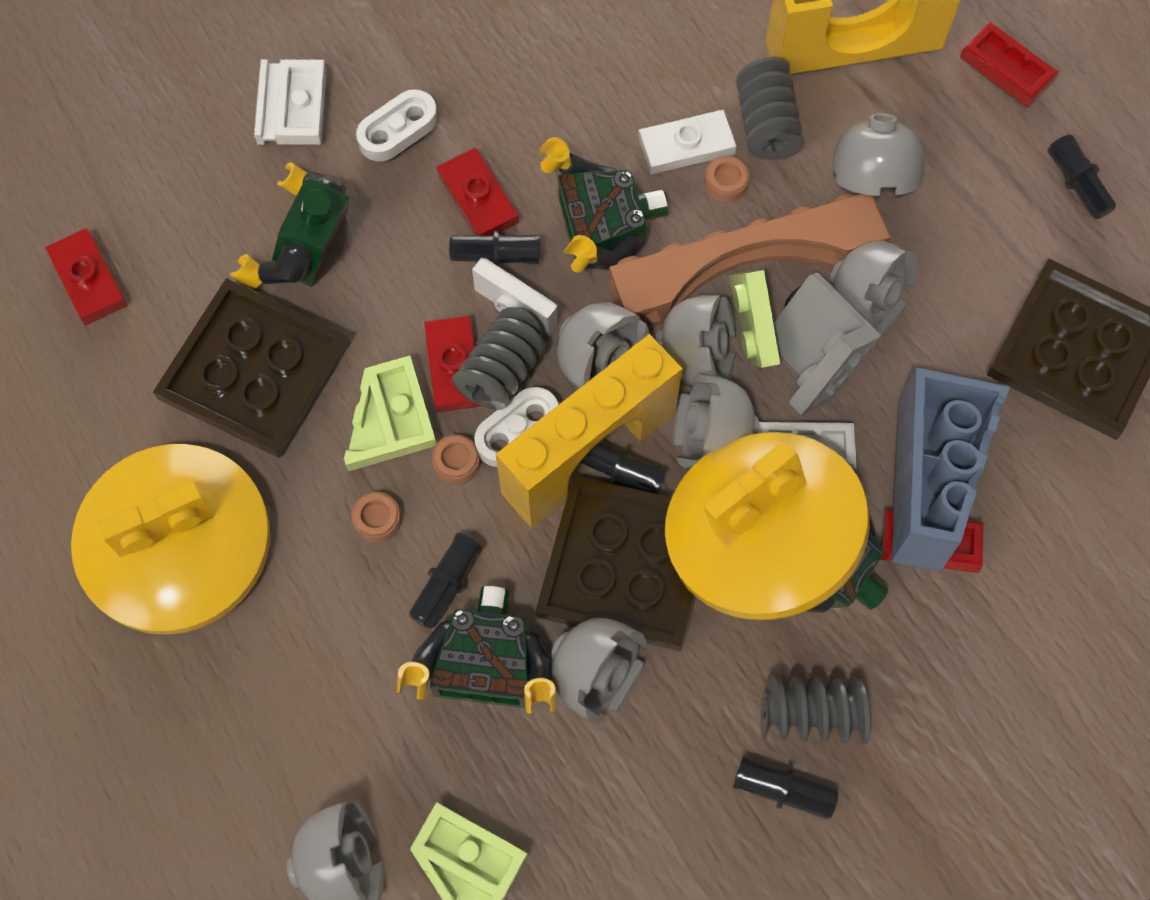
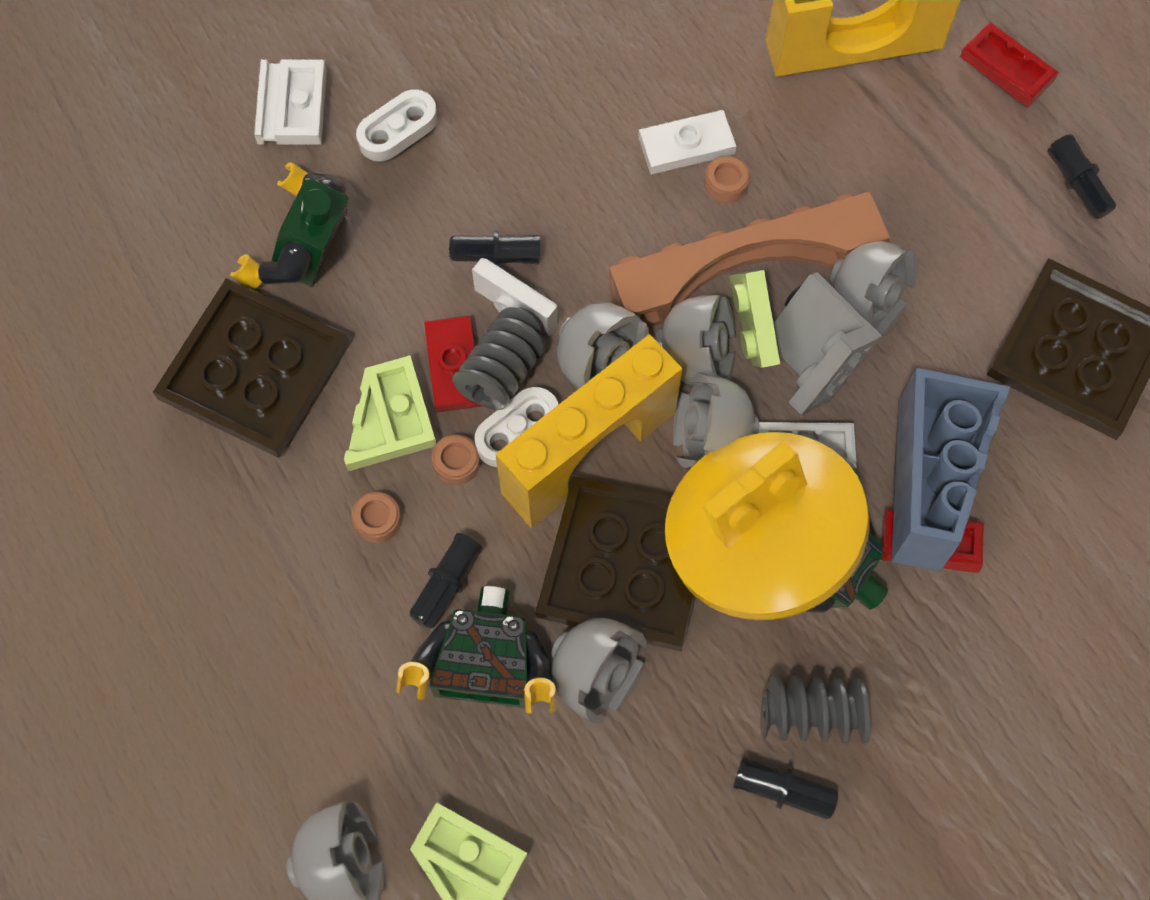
(85, 276): red plate -> none
(170, 539): yellow bracket -> none
(477, 194): red plate -> none
(600, 208): torso -> none
(624, 467): black axle -> none
(769, 109): dark grey piece -> none
(879, 155): light grey cylinder -> none

